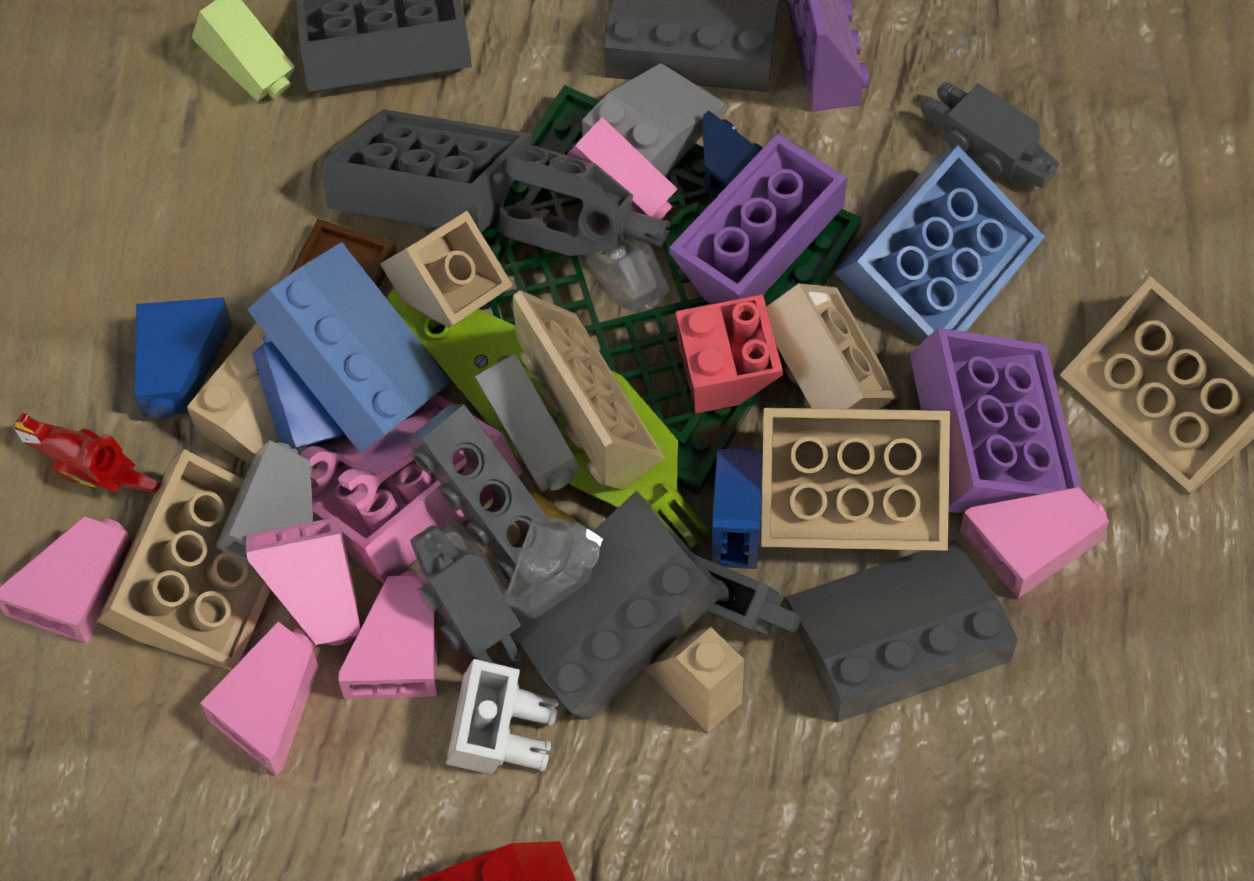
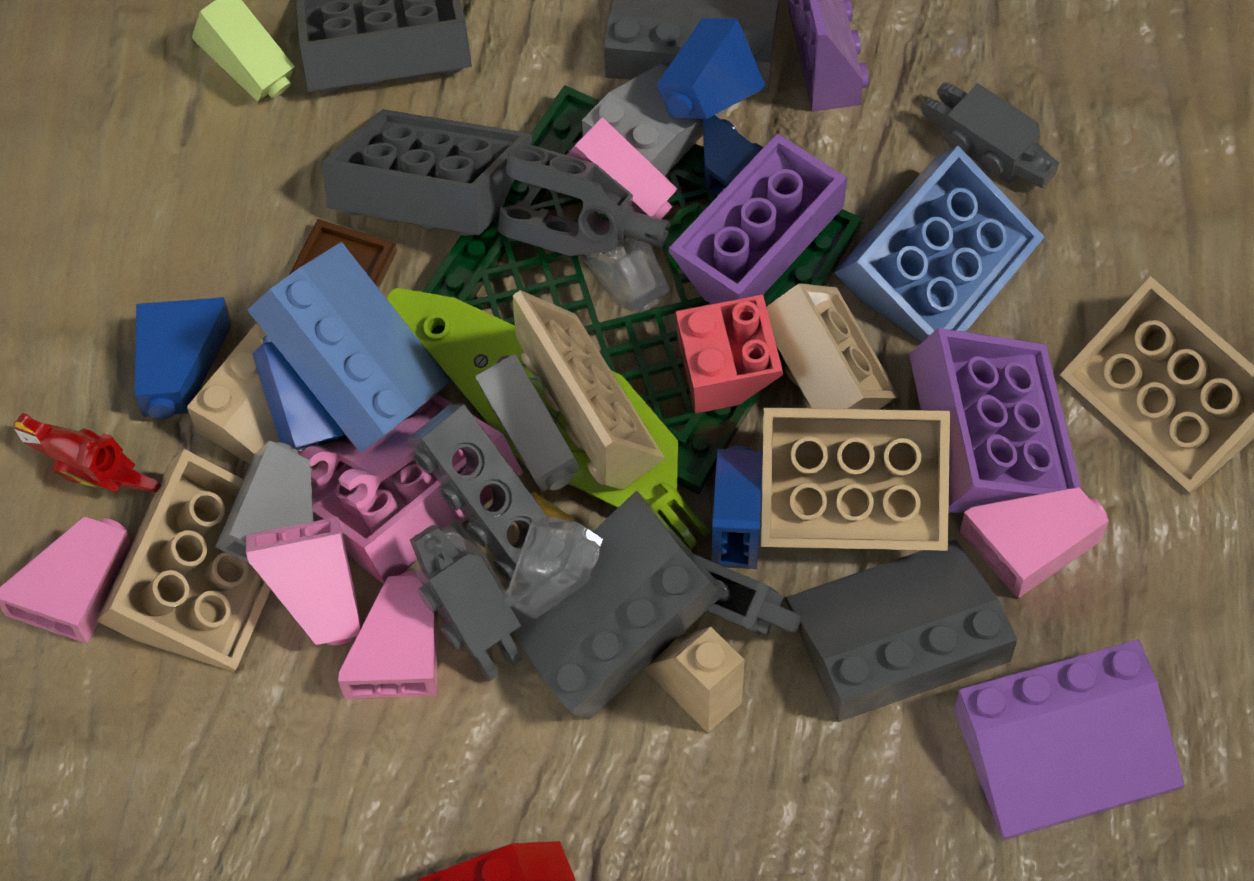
(266, 696): bright pink slope -> none
(448, 272): tan slope -> none
(483, 717): white brick -> none
(710, 71): none -> blue slope
(1069, 739): none -> medium lavender slope

